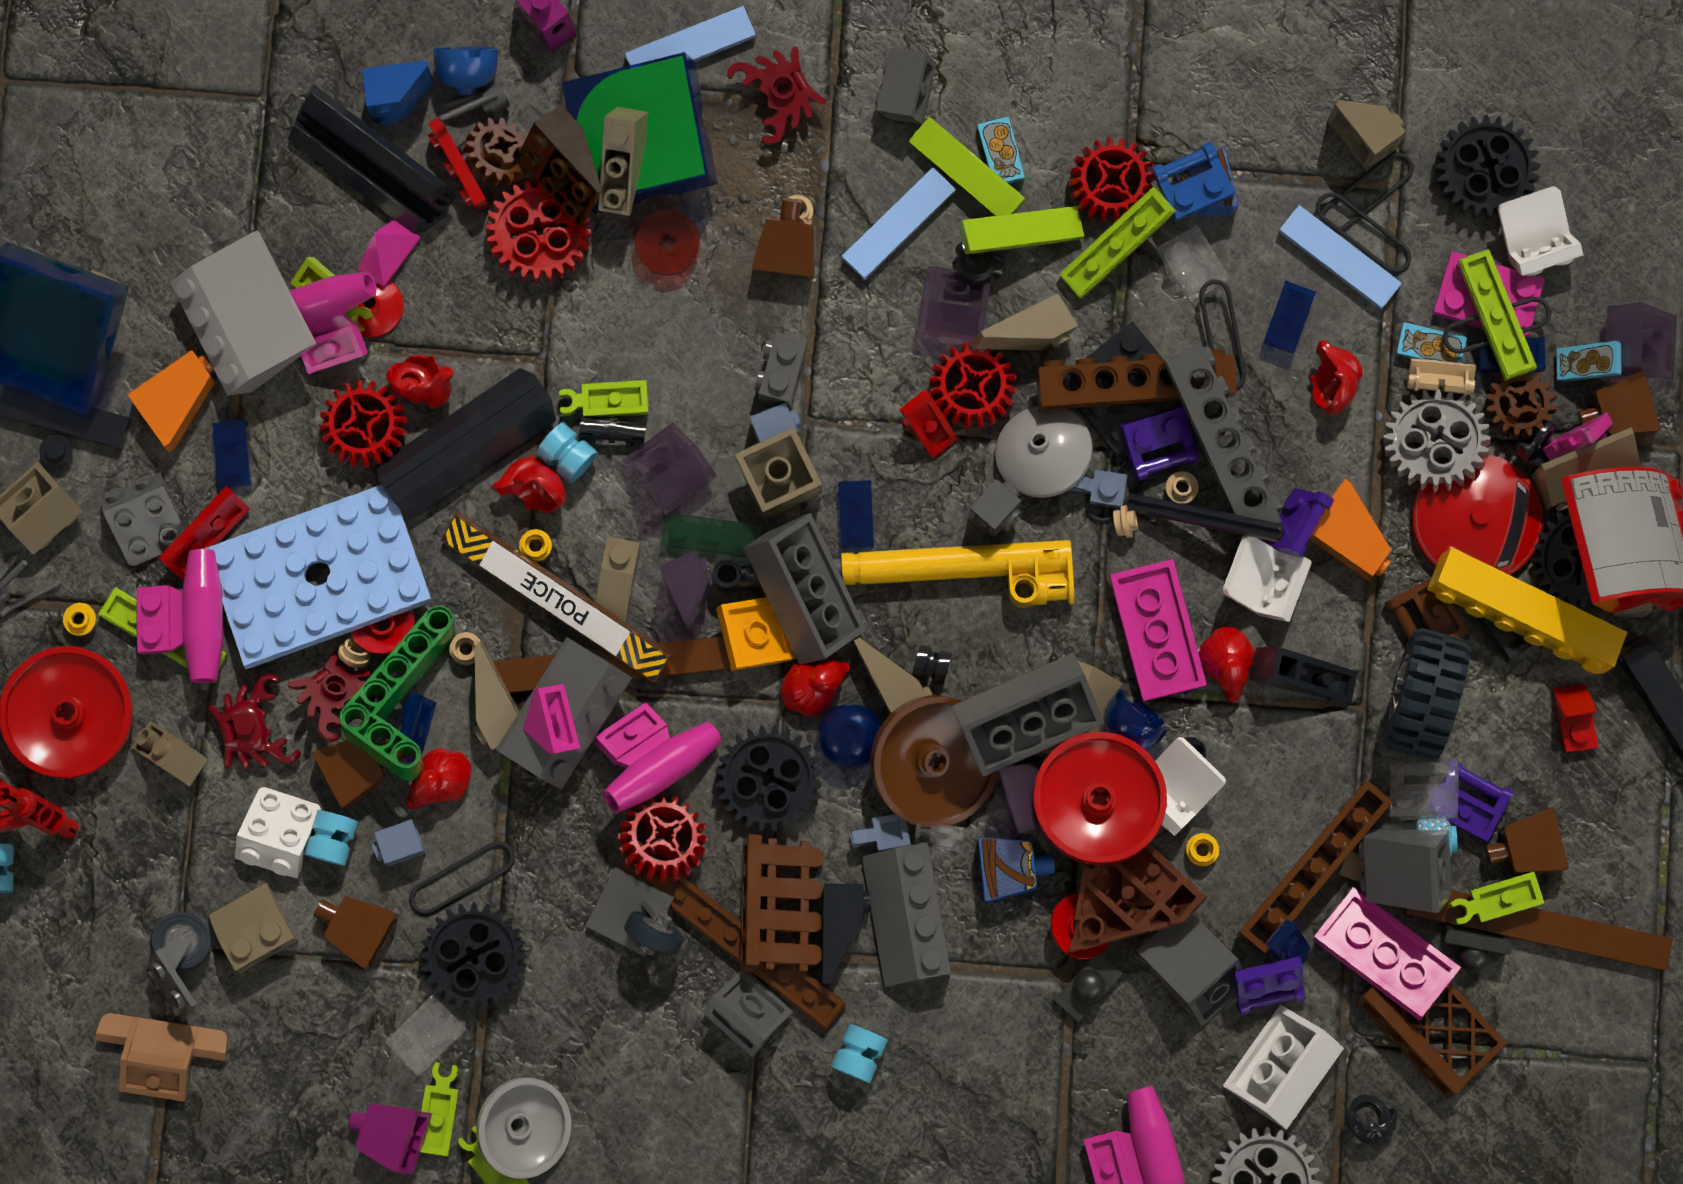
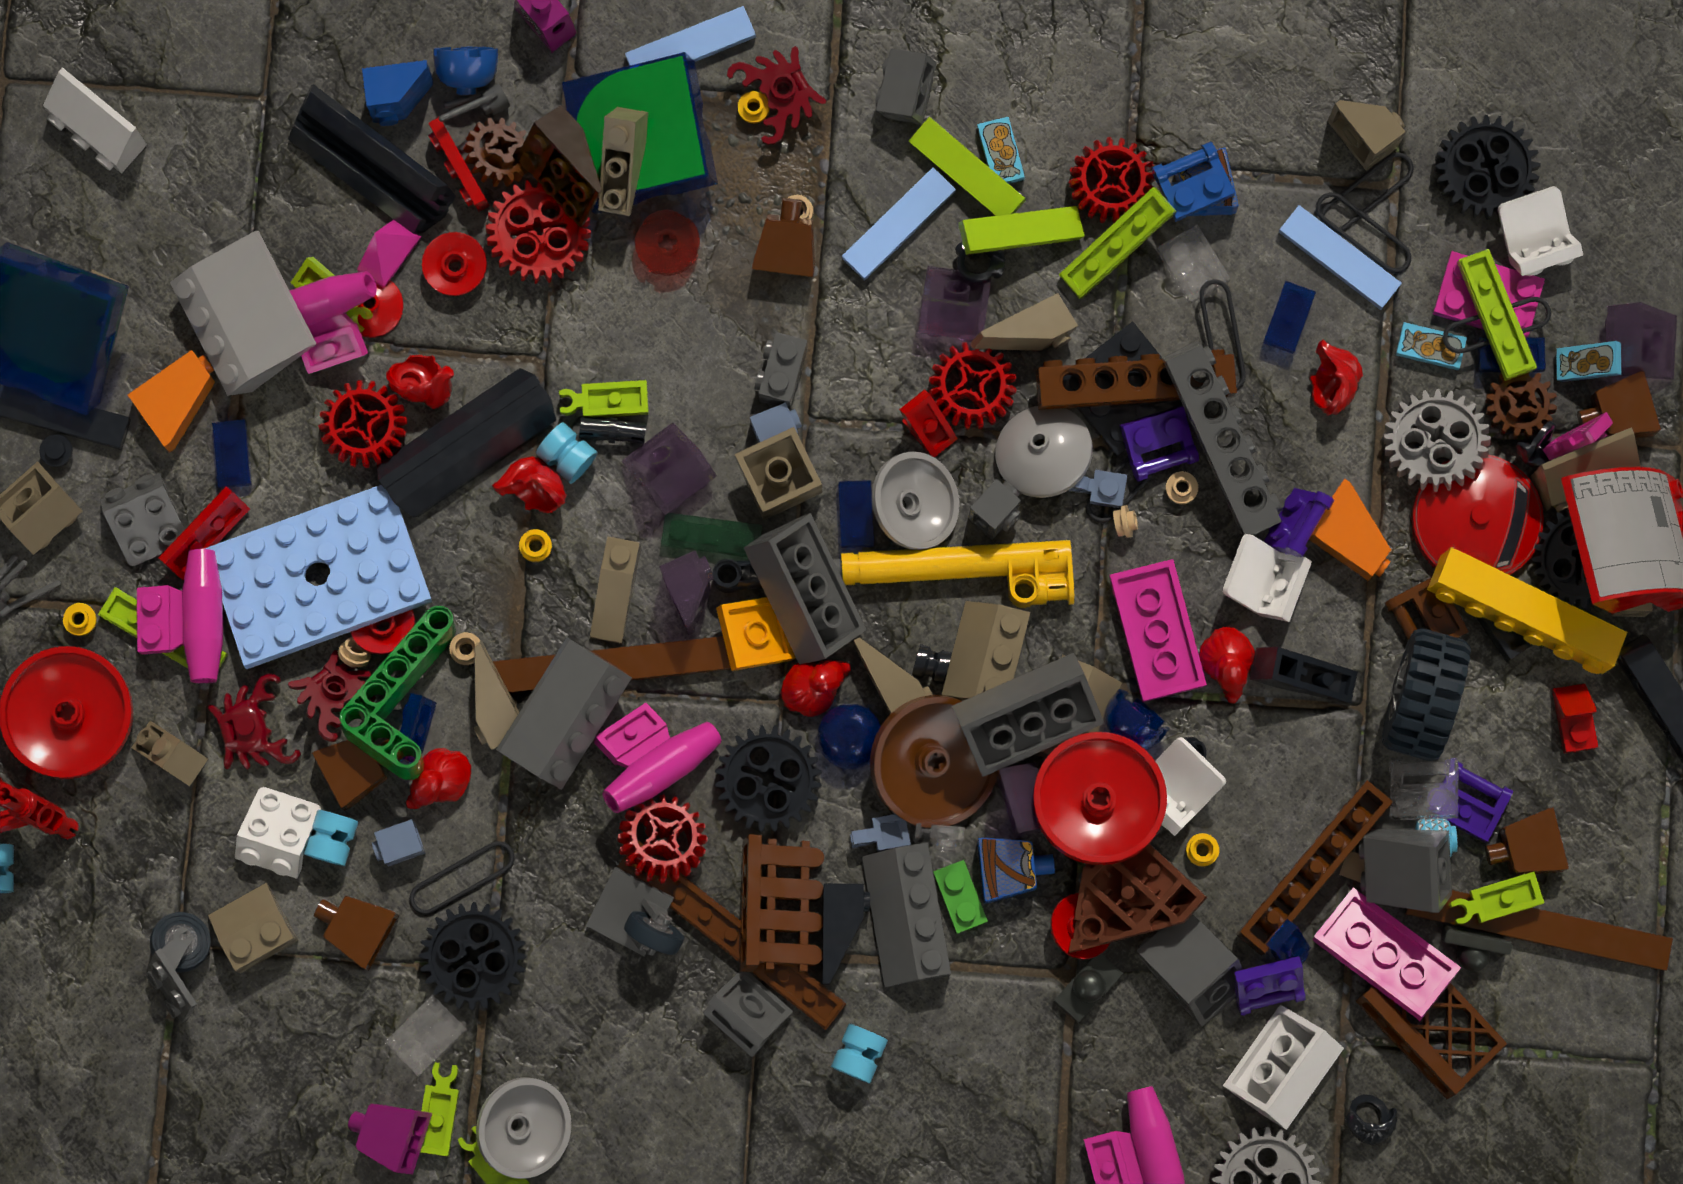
(92, 122): none -> white slope
(159, 1053): medium nougat plate -> none
(454, 248): none -> red dish
(551, 720): dark pink slope -> none
(556, 597): tile -> none
(753, 116): none -> yellow plate
(929, 500): none -> light grey dish
(960, 897): none -> bright green plate
(985, 649): none -> dark tan slope
(1206, 517): black axle -> none
(1441, 375): tan hinge -> none

